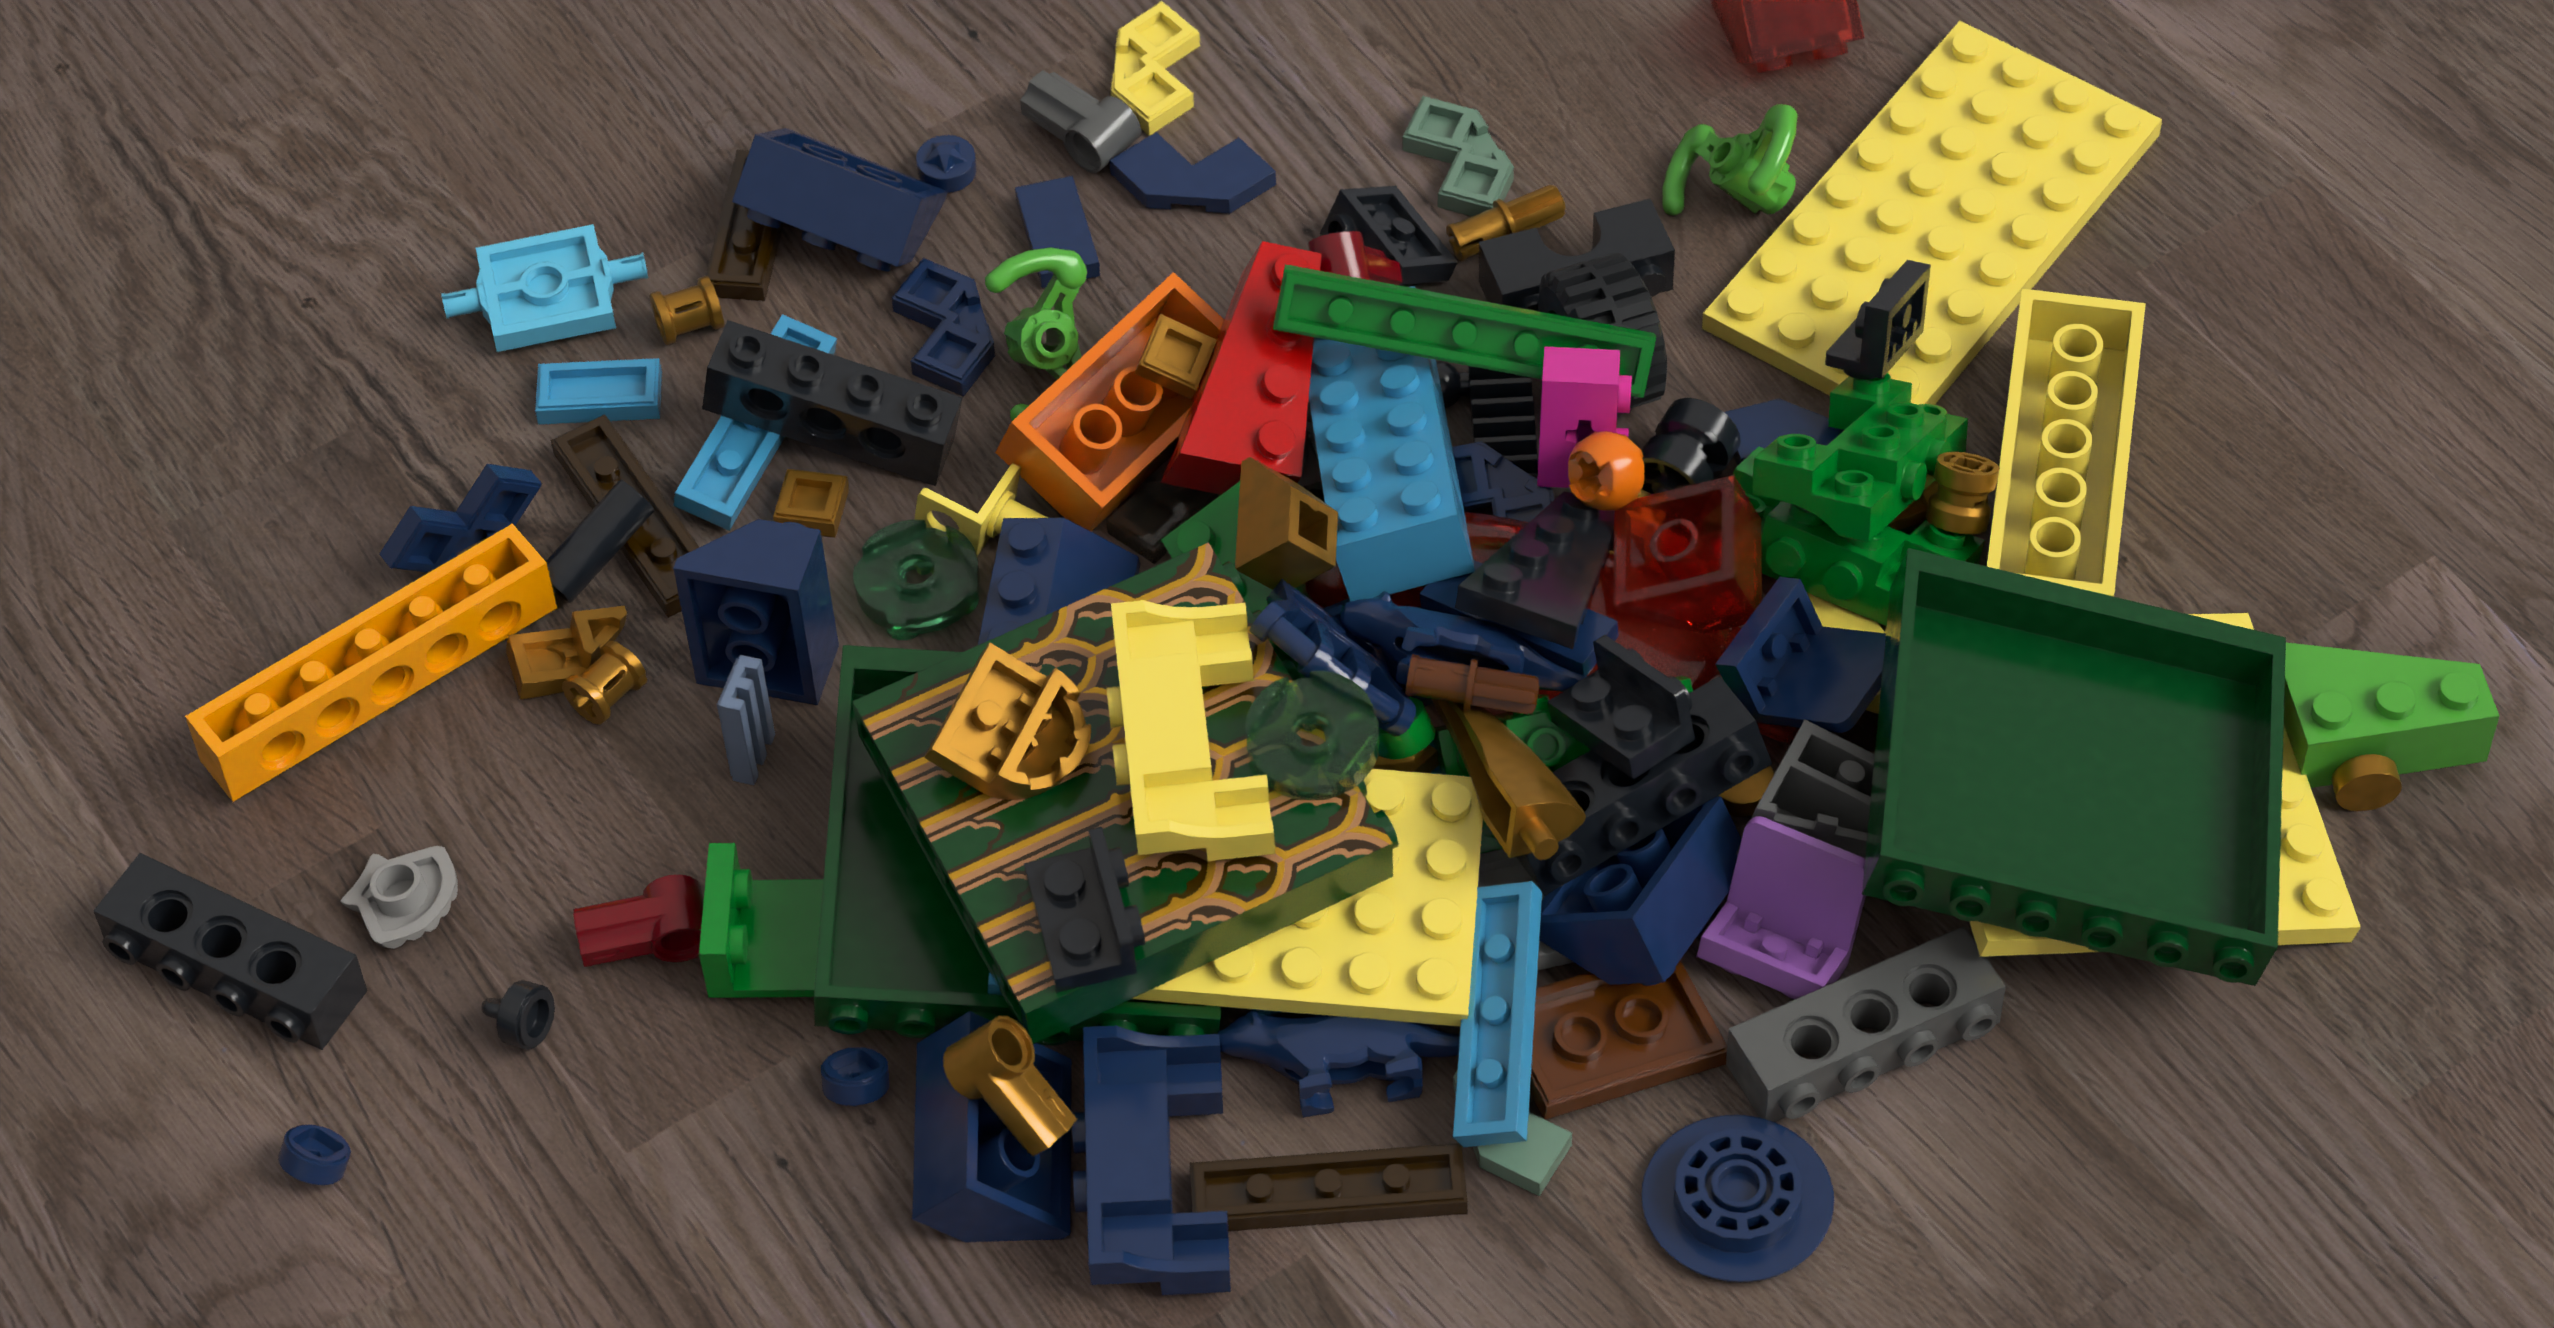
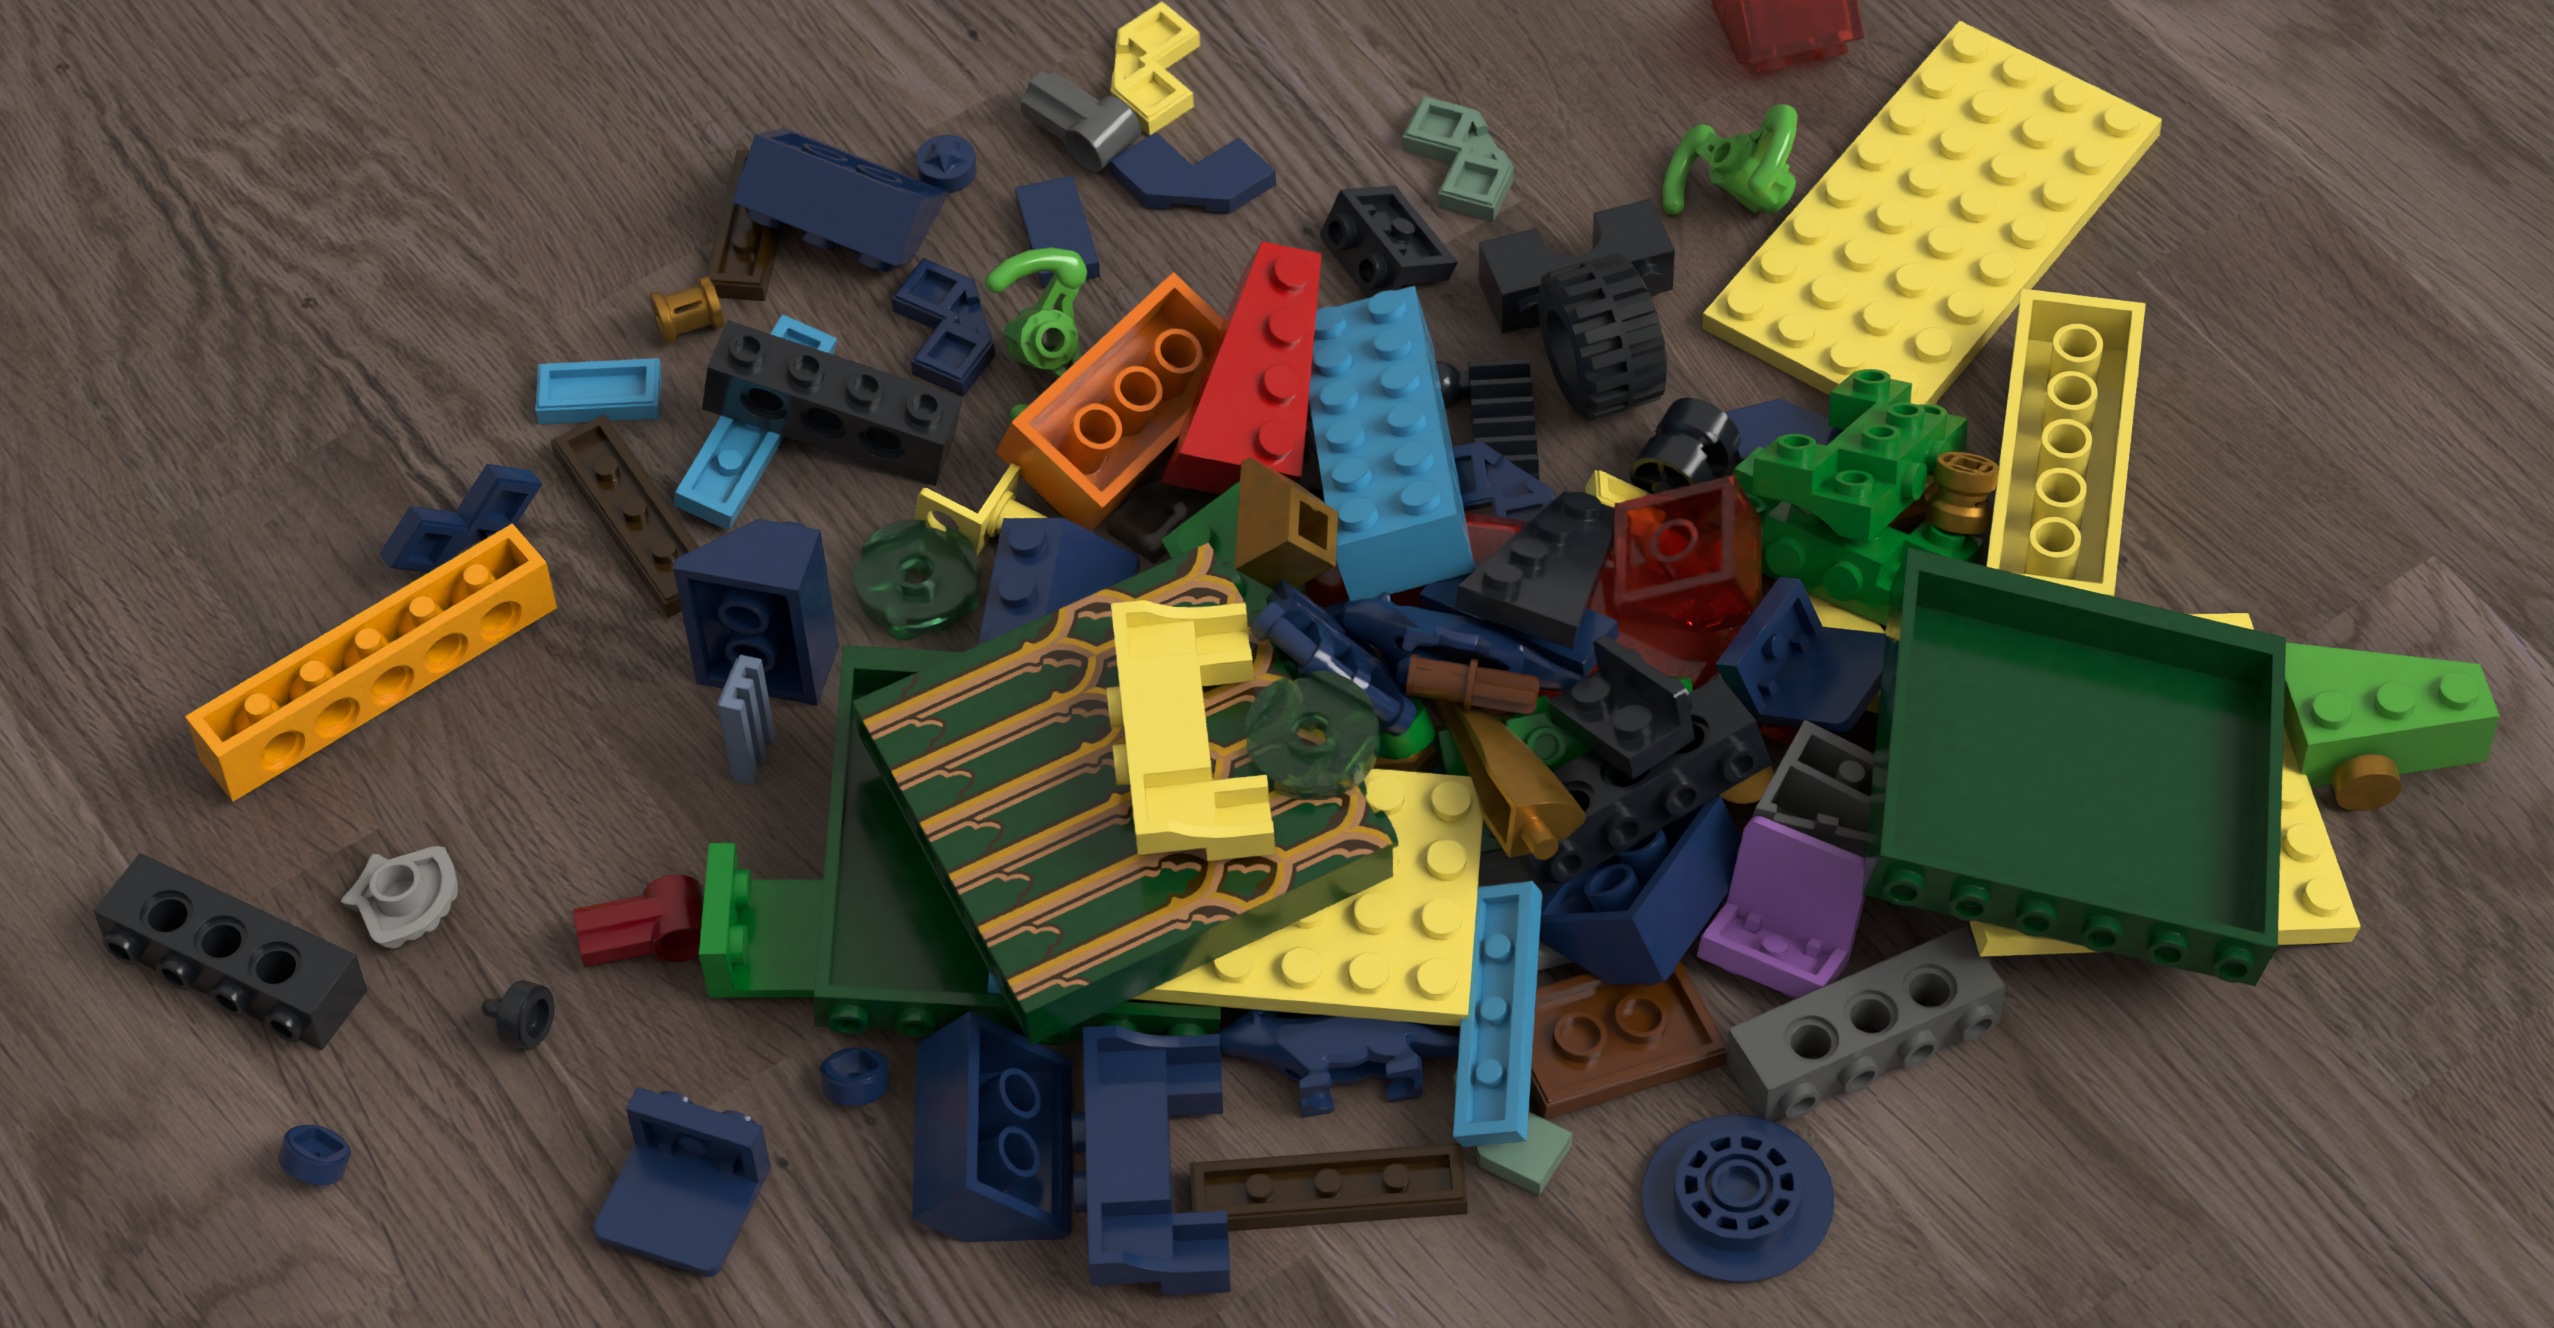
(545, 287): medium azure plate -> none
(549, 657): pearl gold slope -> none
(597, 540): black piece -> none
(604, 682): pearl gold bush -> none
(684, 1182): none -> dark blue bracket
(812, 500): pearl gold tile -> none
(999, 1067): pearl gold piece -> none
(1012, 729): pearl gold slope -> none
(1083, 914): black bracket -> none
(1175, 356): pearl gold tile -> none
(1346, 255): dark red piece -> none
(1446, 325): green tile -> none
(1506, 218): pearl gold axle -> none
(1577, 399): dark pink brick -> none
(1606, 471): orange piece -> none
(1884, 325): black bracket -> none

